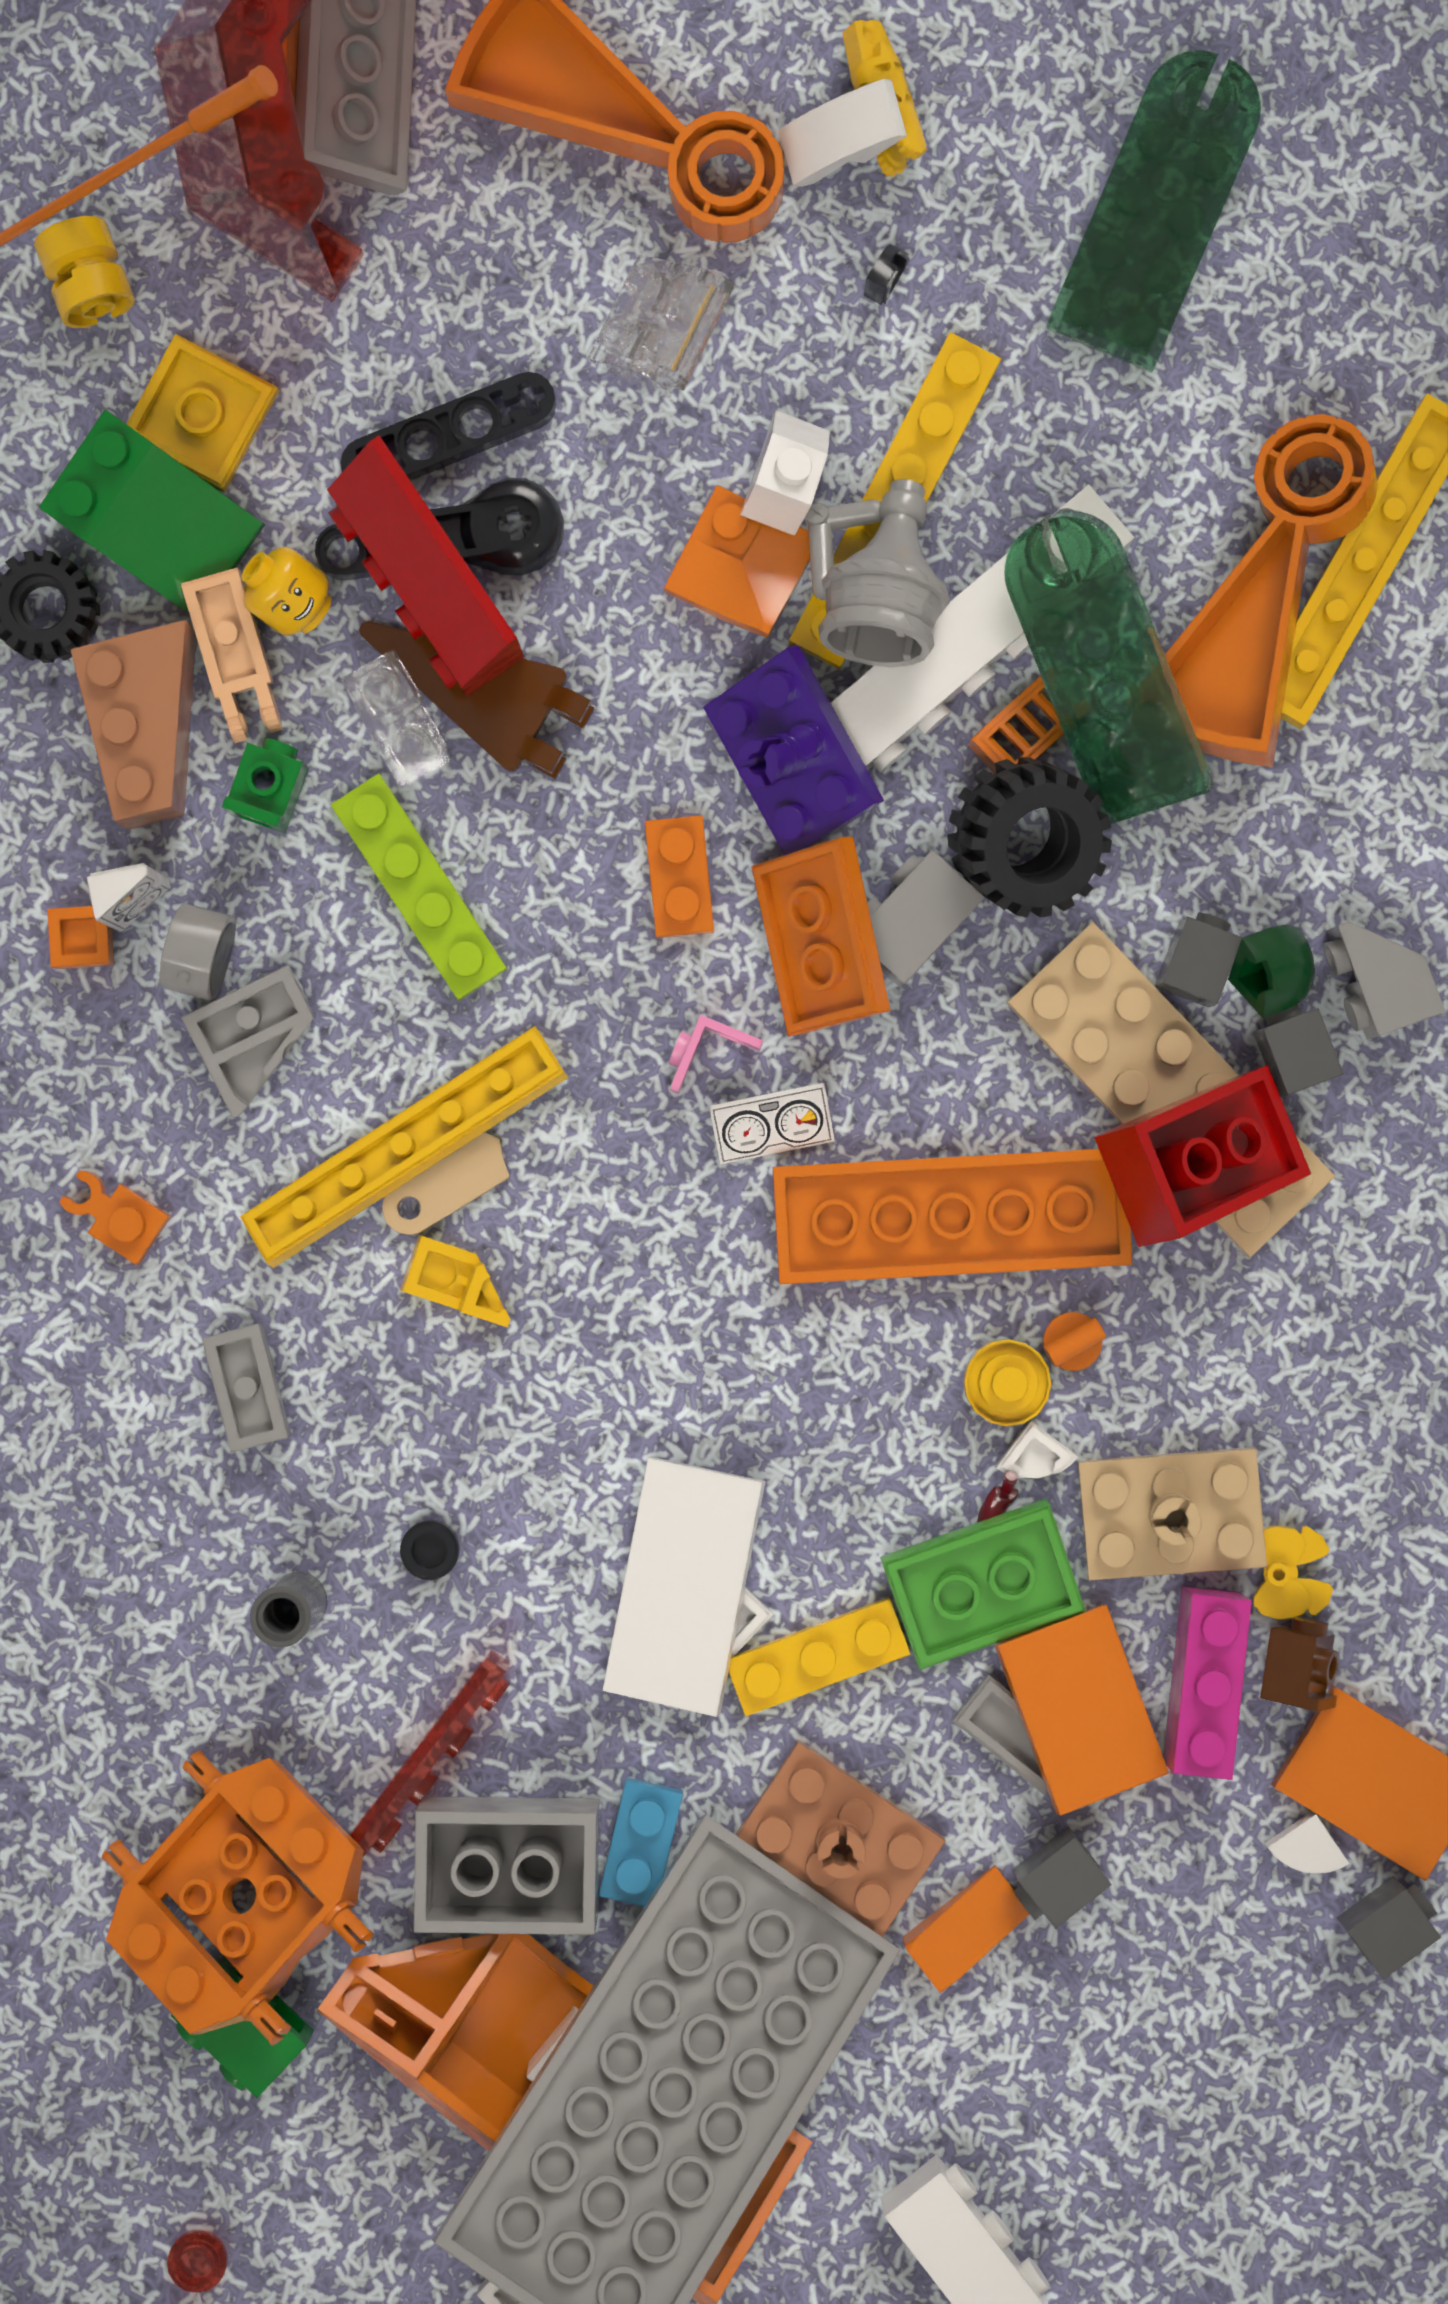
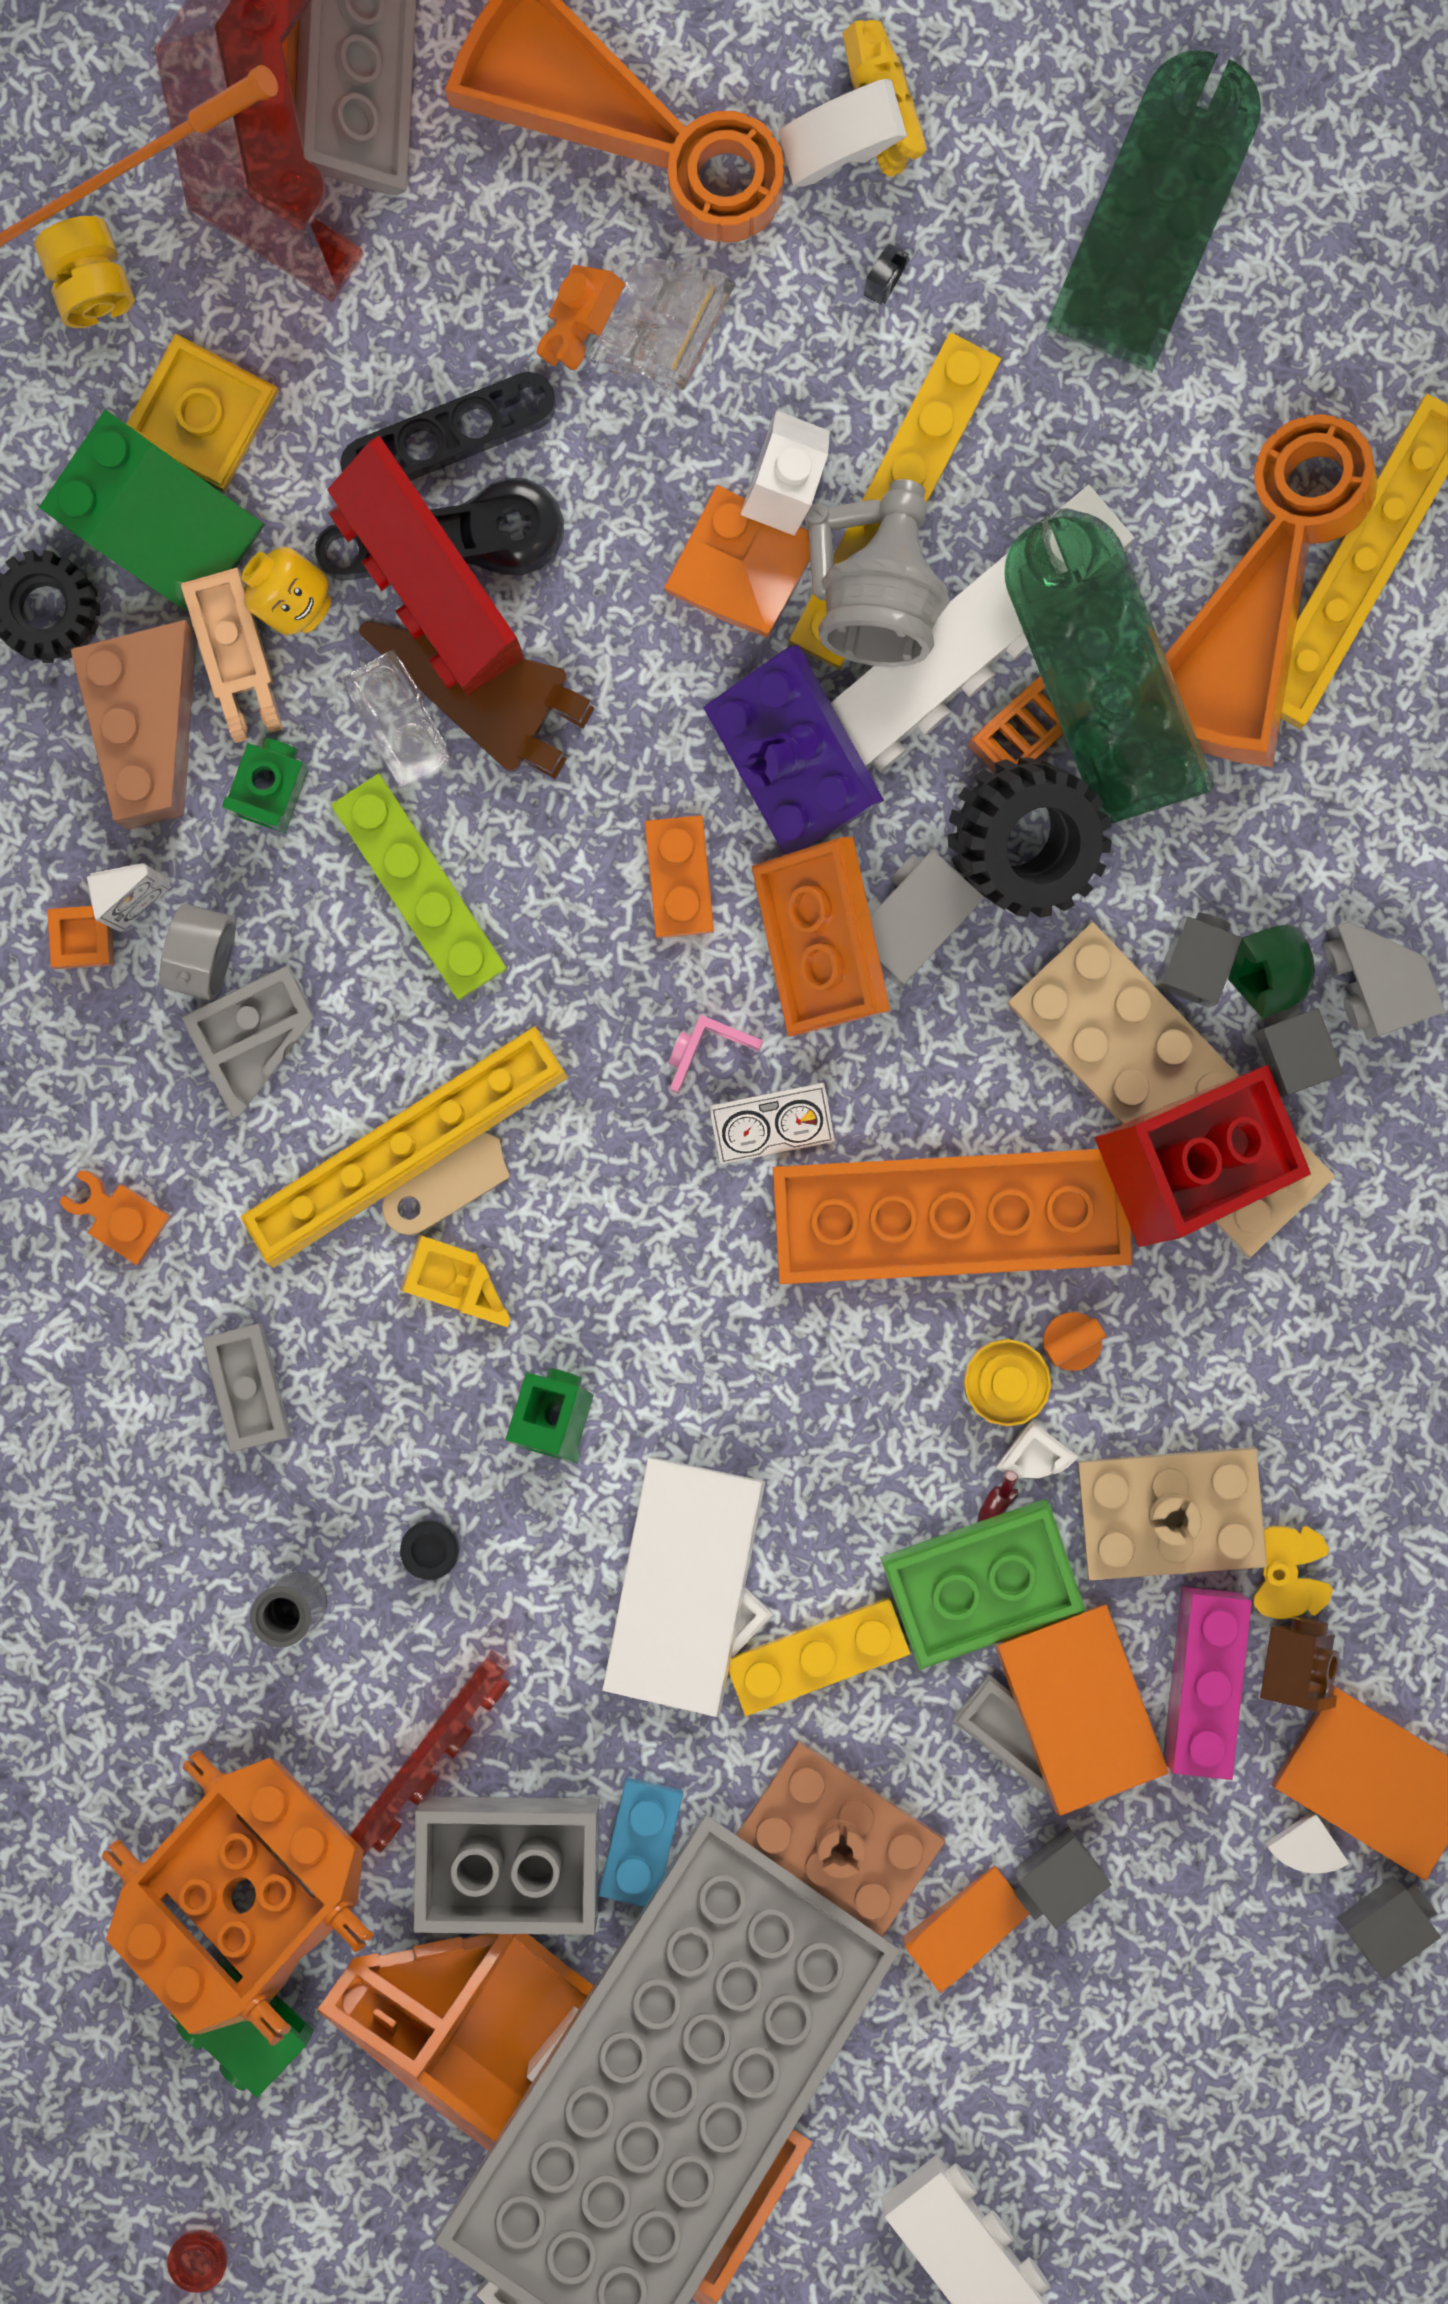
(531, 1422): none -> green brick
(579, 310): none -> orange plate

